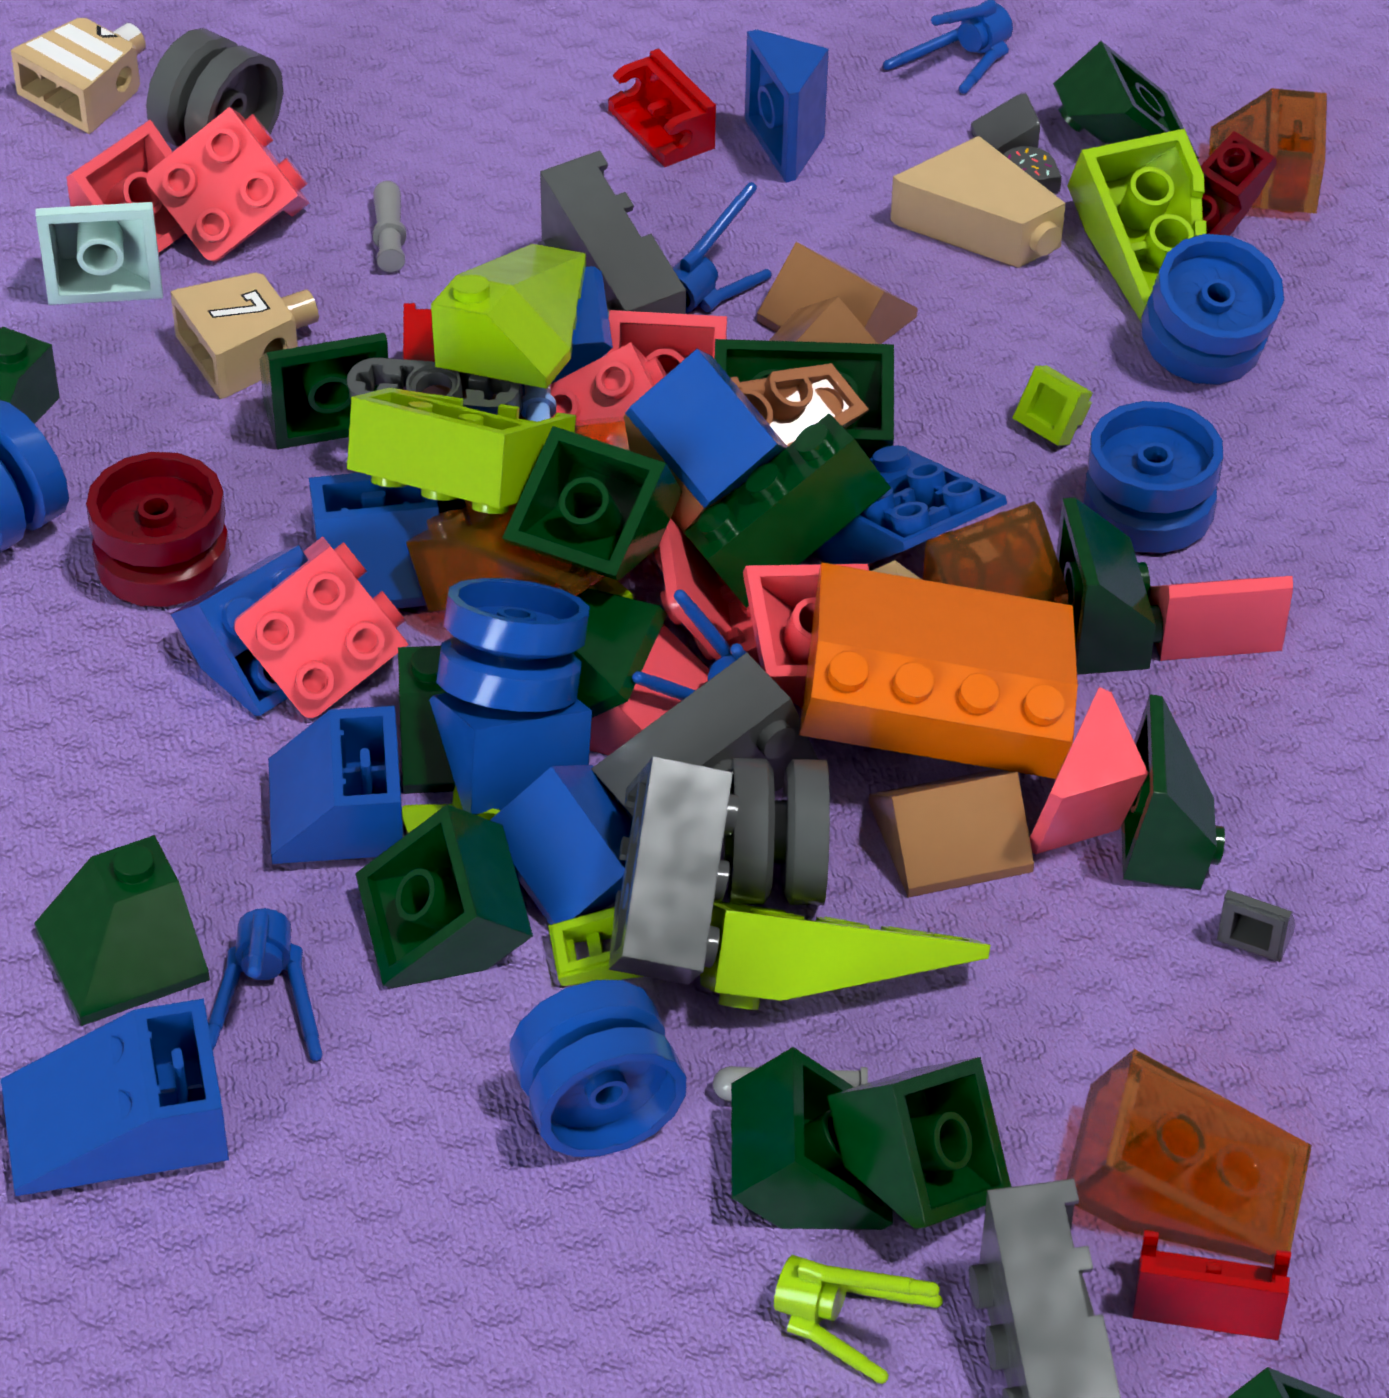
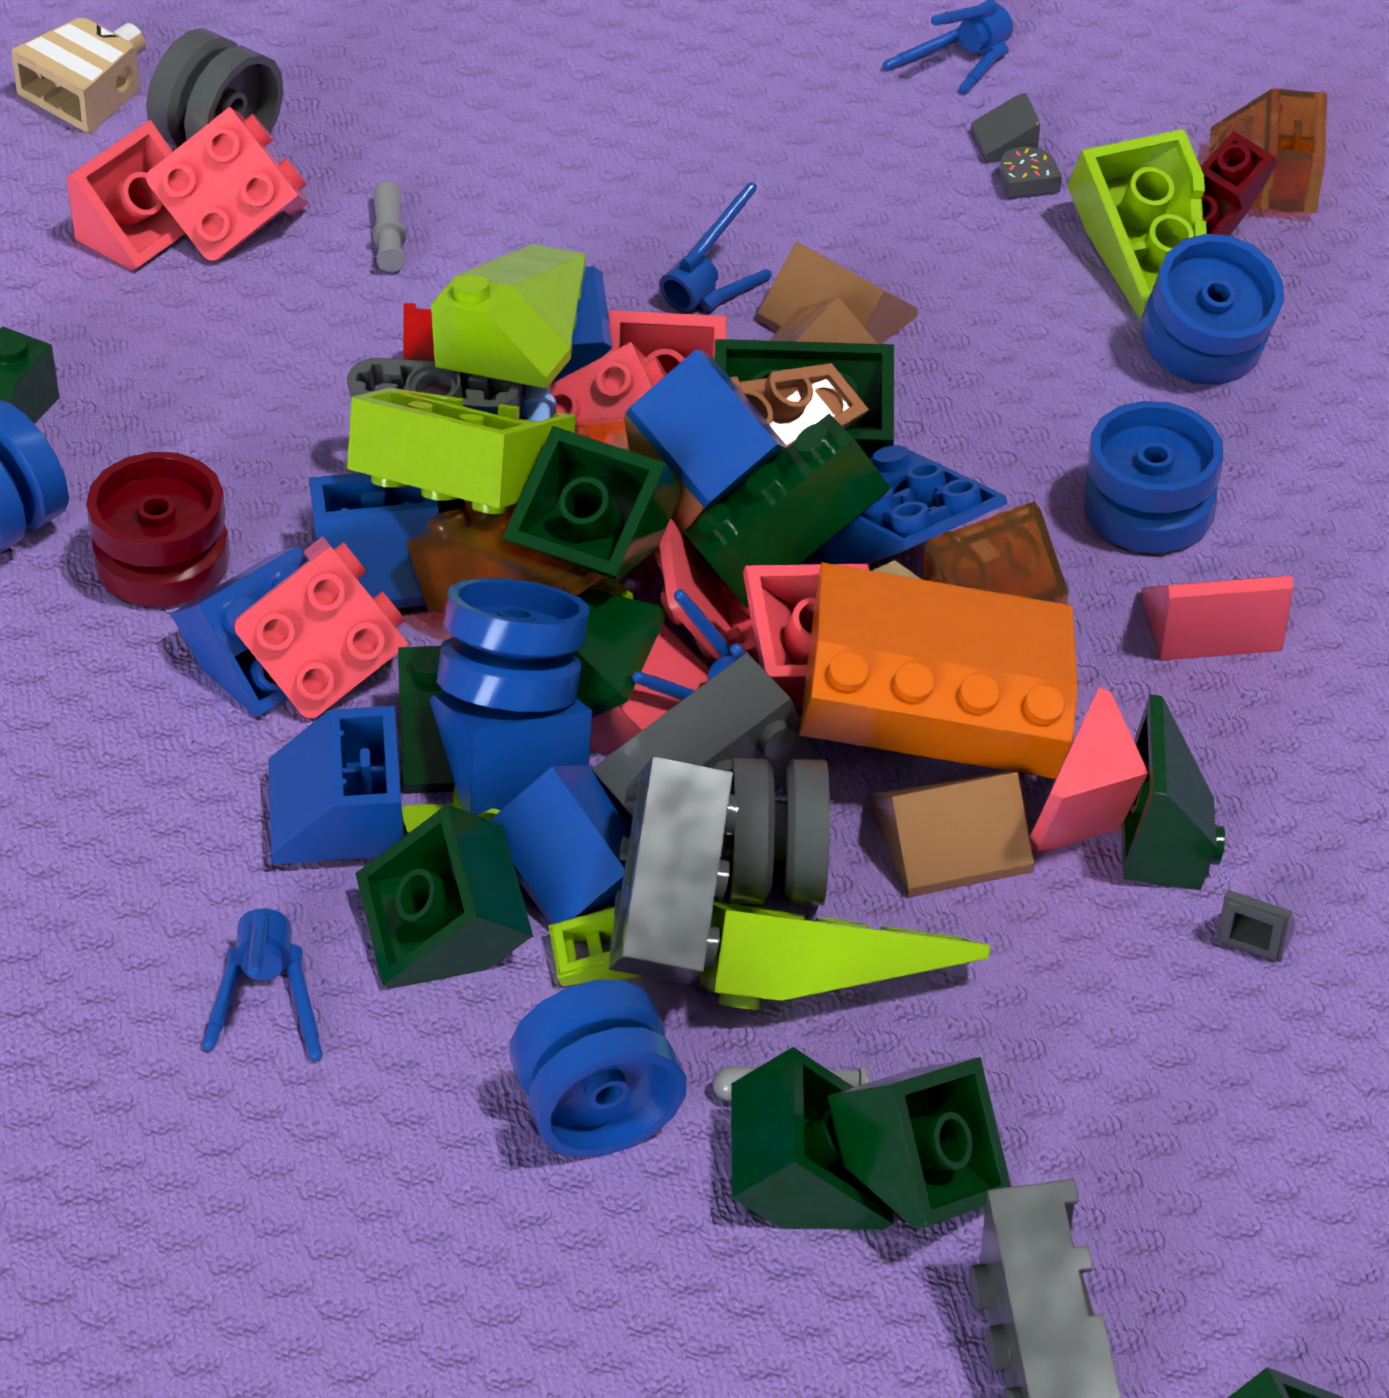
(99, 253): light aqua slope -> none
(117, 1103): blue slope -> none
(122, 933): dark green slope -> none
(234, 323): tan torso -> none
(309, 390): dark green slope -> none
(589, 218): dark grey wedge -> none
(664, 109): red hinge -> none
(786, 98): blue slope -> none
(818, 1292): lime plant -> none
(979, 204): tan slope -> none
(1053, 405): lime tile -> none
(1107, 593): dark green slope -> none
(1113, 99): dark green slope -> none
(1186, 1163): clear orange slope -> none
(1211, 1291): red hinge -> none

